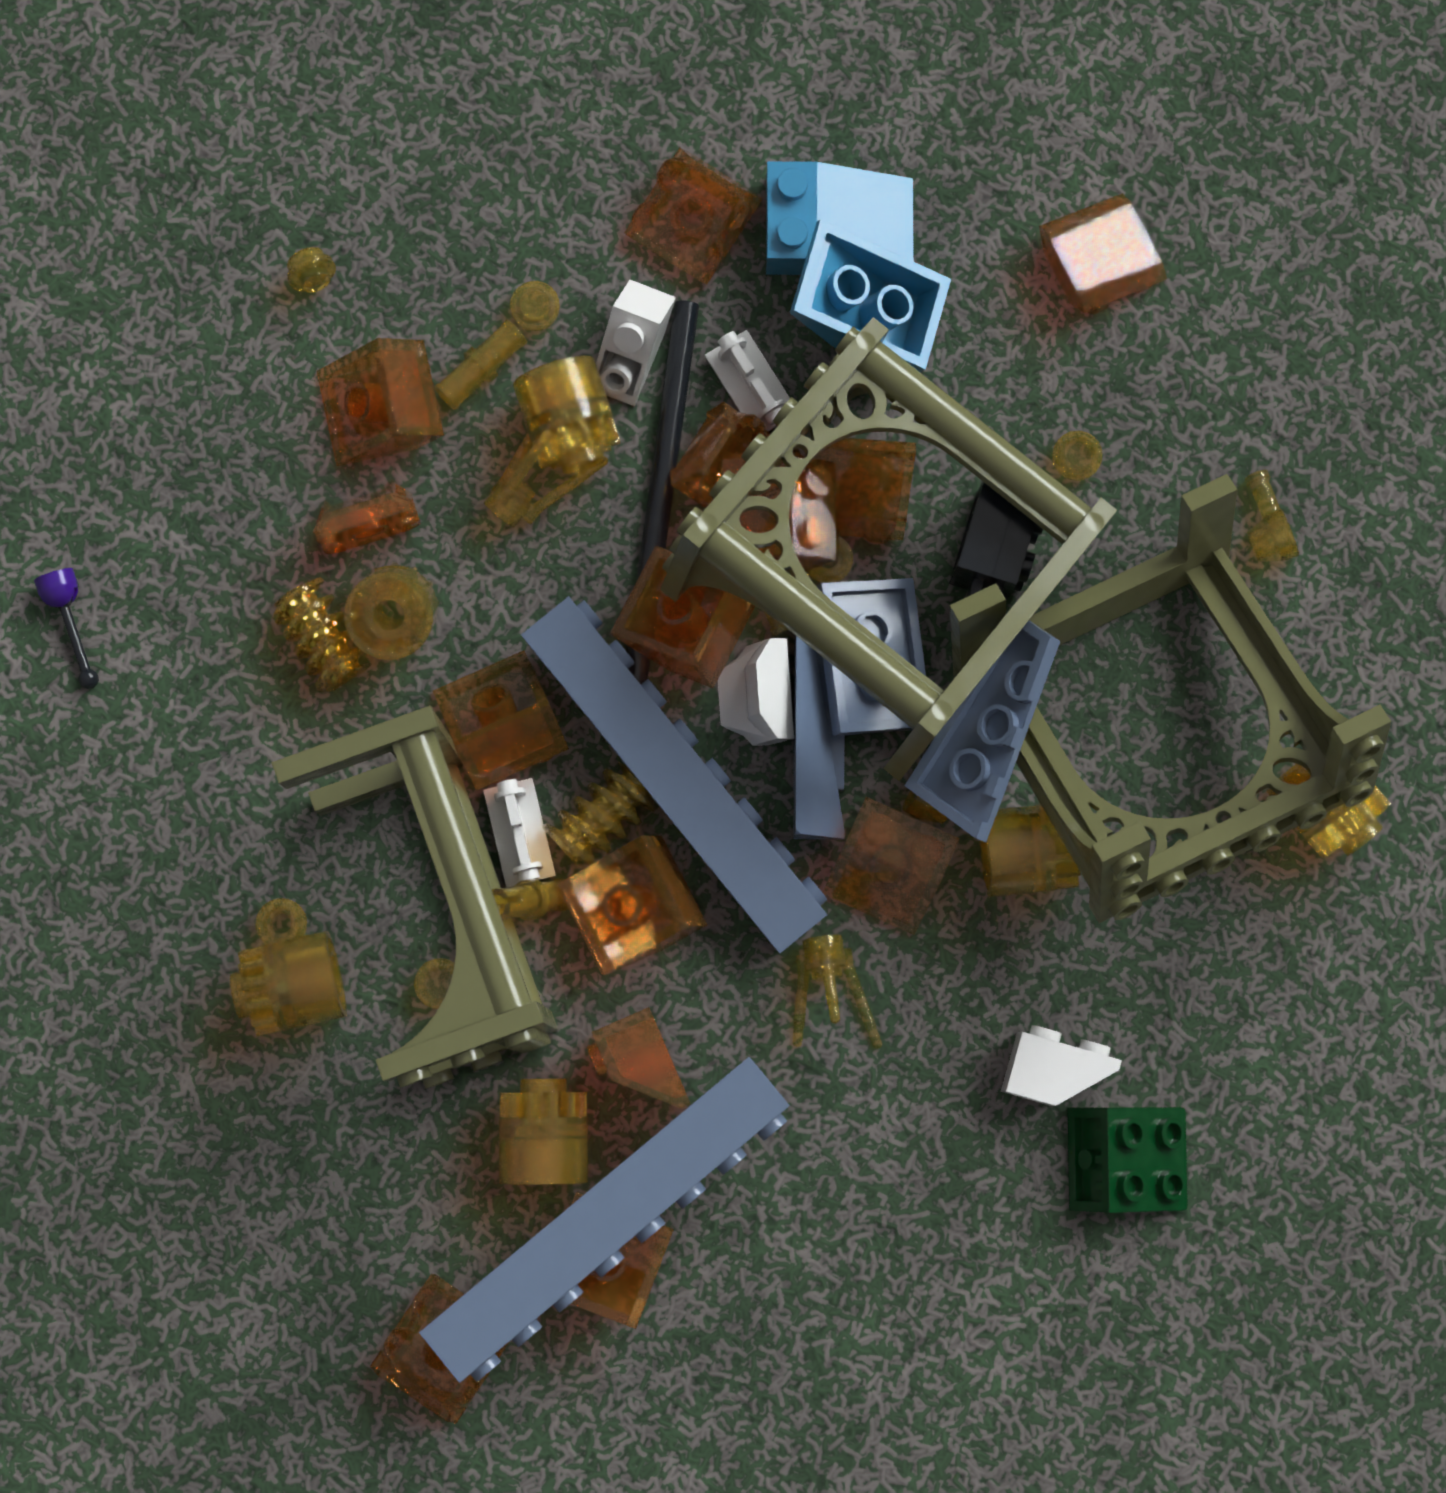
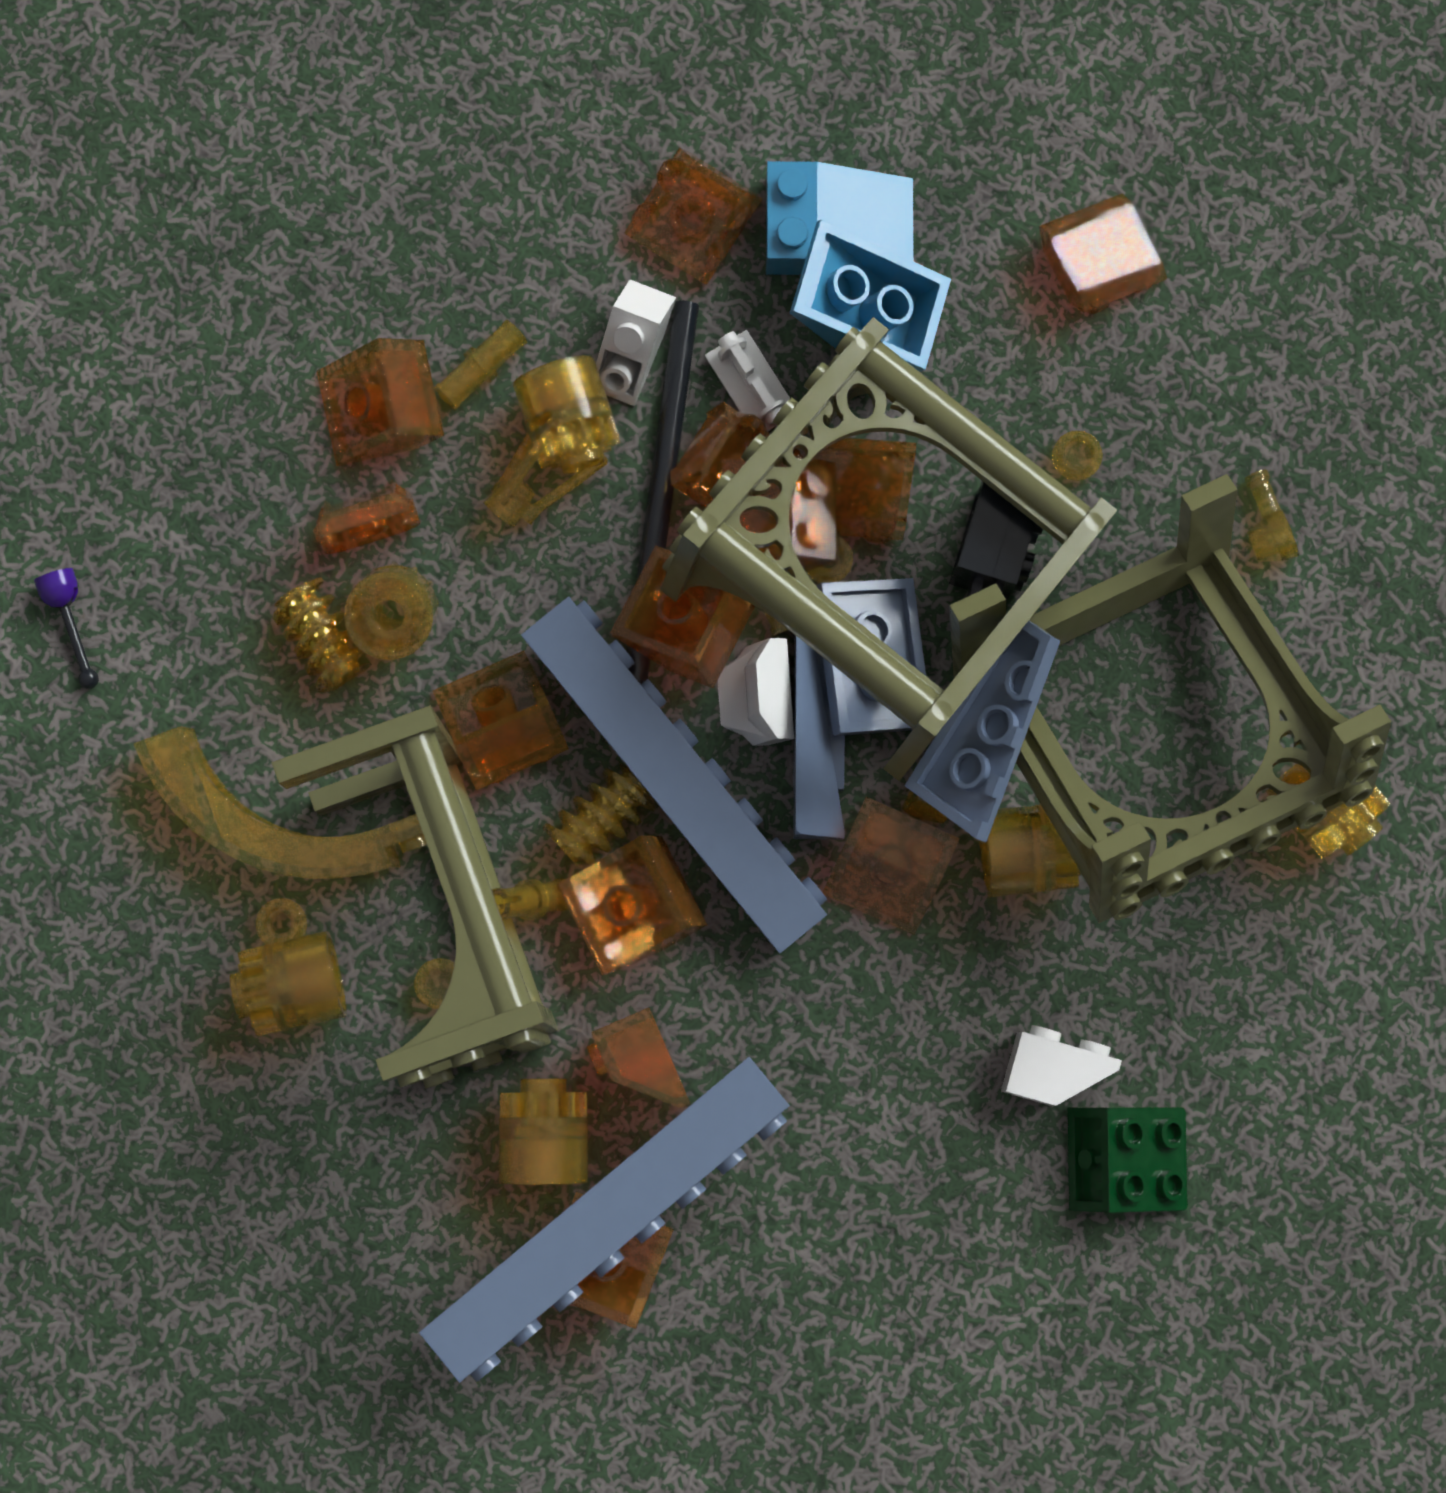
(211, 811): none -> clear yellow arch
(310, 270): clear yellow plate -> none
(413, 1365): clear orange slope -> none
(519, 831): white hinge -> none
(534, 306): clear yellow plate -> none
(825, 959): clear yellow plant -> none

